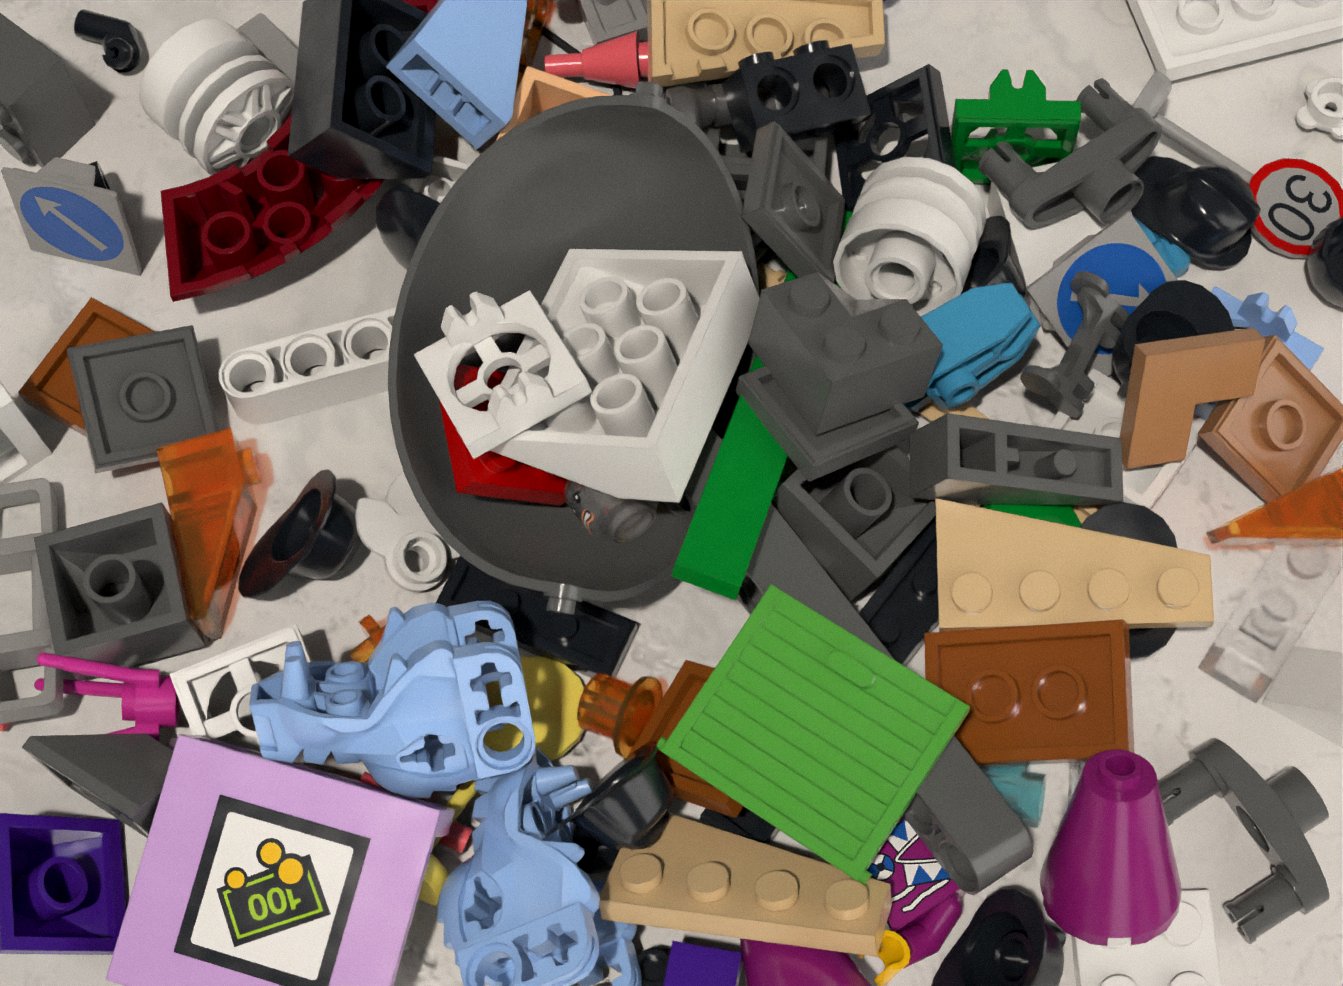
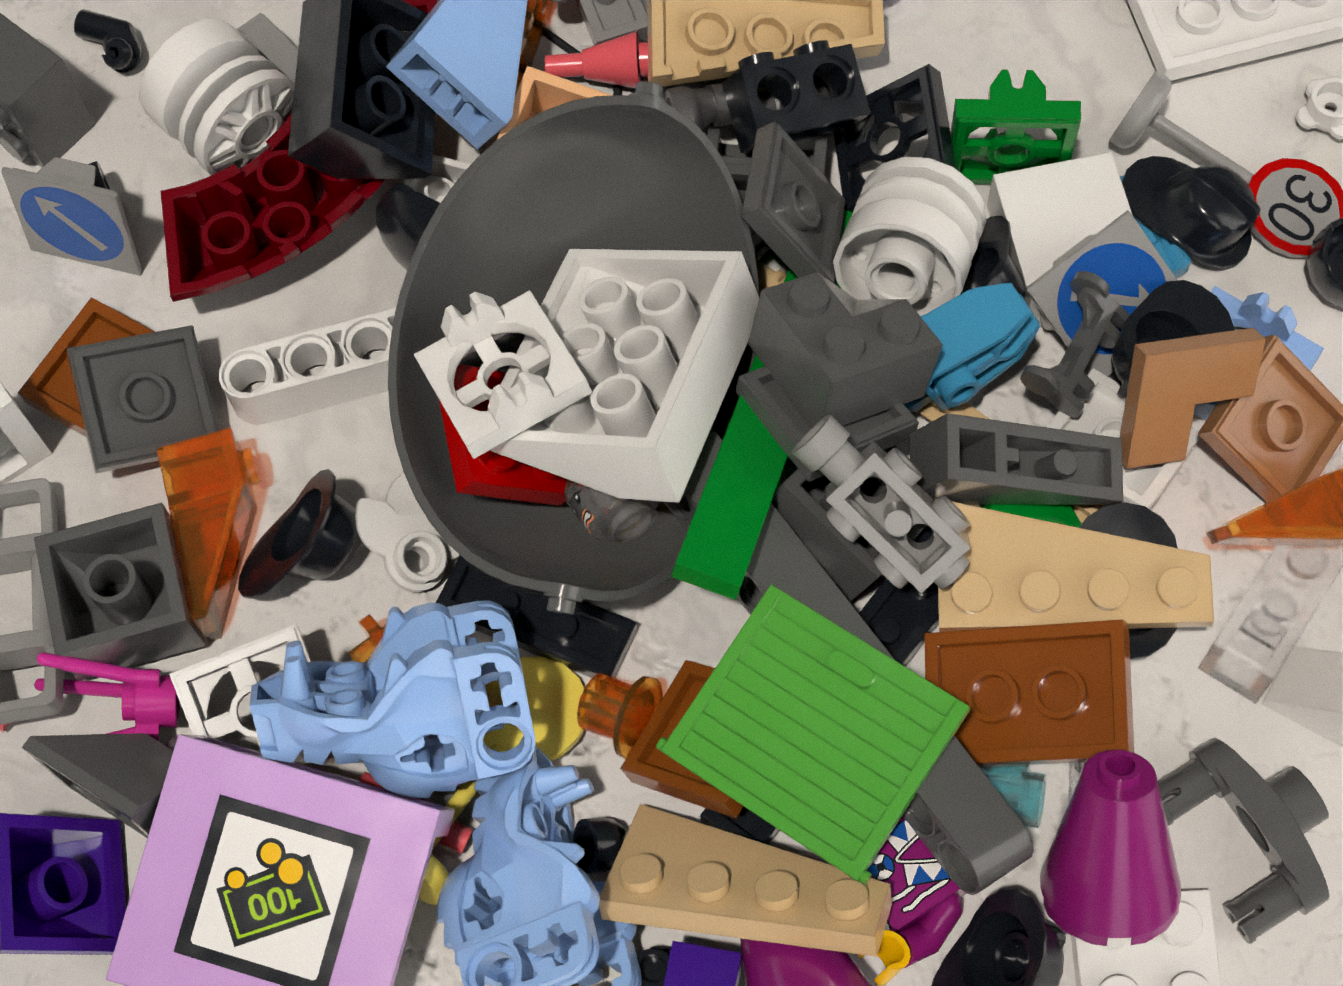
(627, 803): black piece -> none
(887, 517): none -> light grey brick
(1091, 177): dark grey connector -> none

